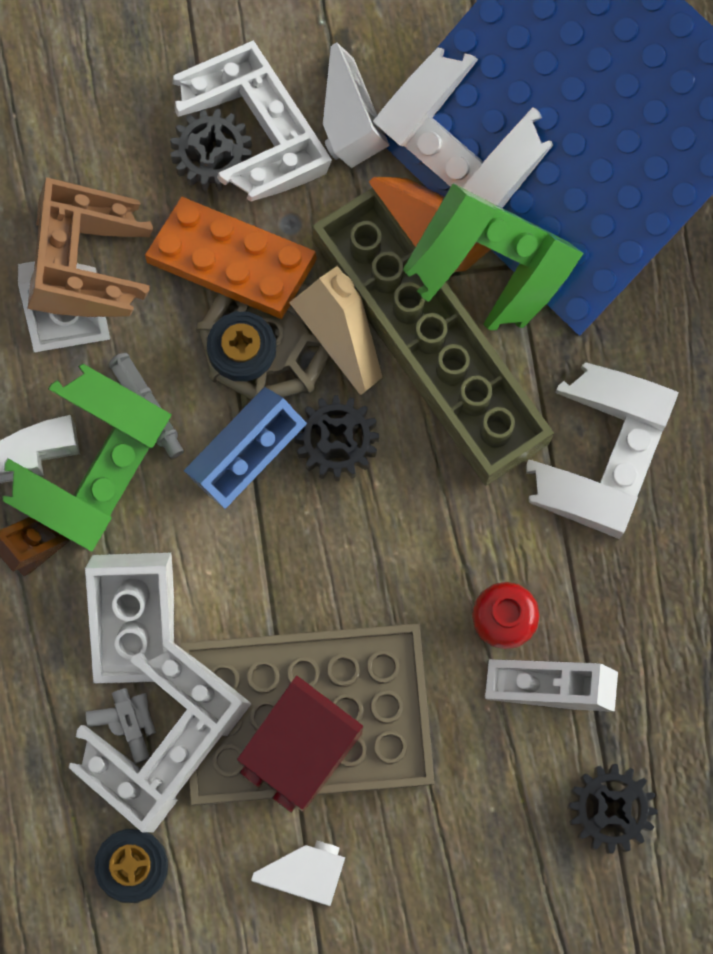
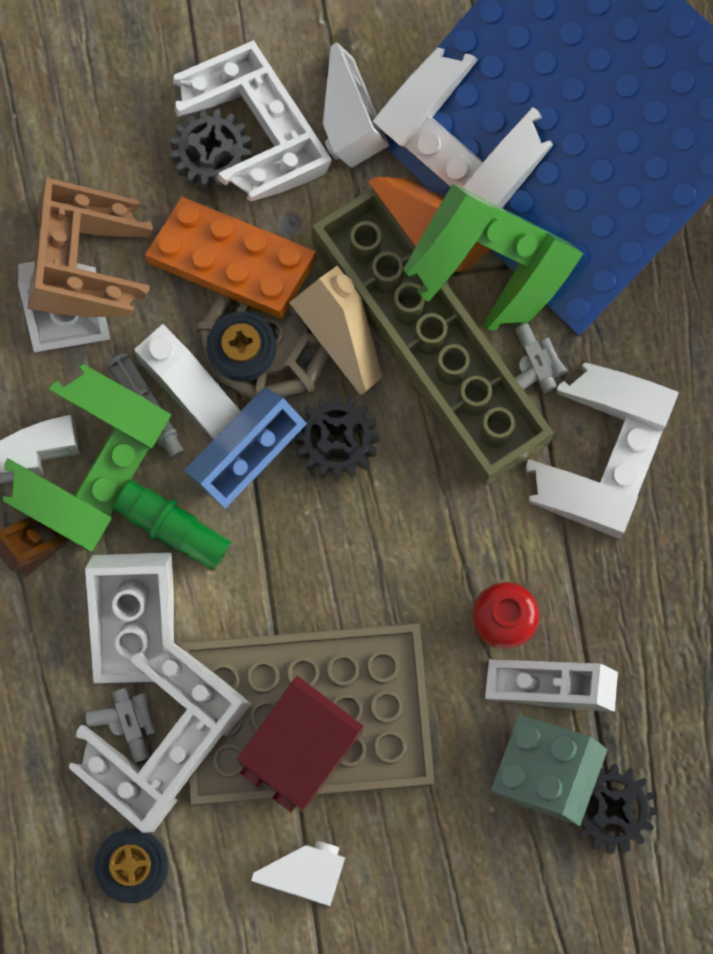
(171, 525): none -> green piece
(186, 381): none -> white slope
(538, 363): none -> light grey piece
(549, 769): none -> sand green brick

